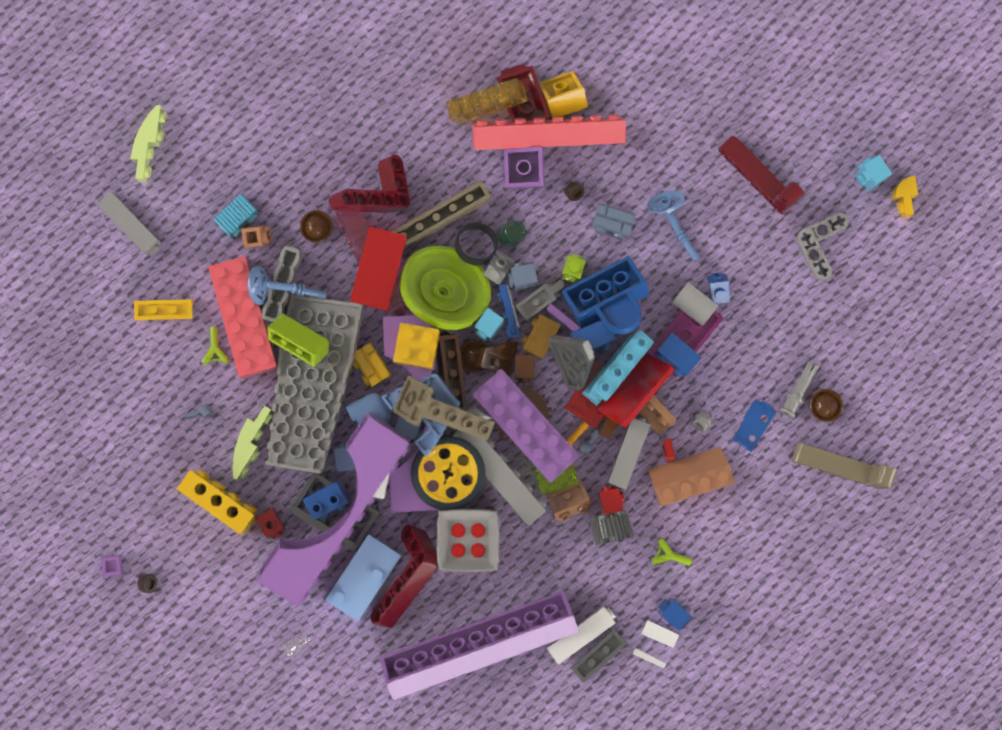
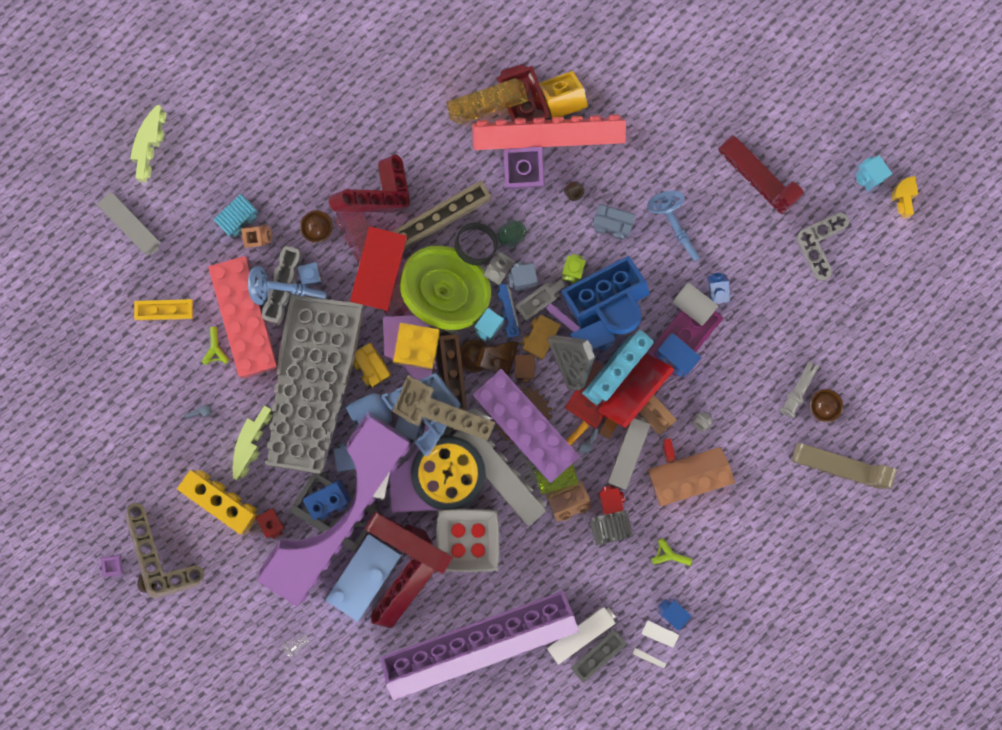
(152, 559): none -> dark tan beam
(298, 340): lime brick -> none
(310, 275): none -> medium blue brick
(408, 542): none -> dark red beam
(753, 425): blue piece -> none

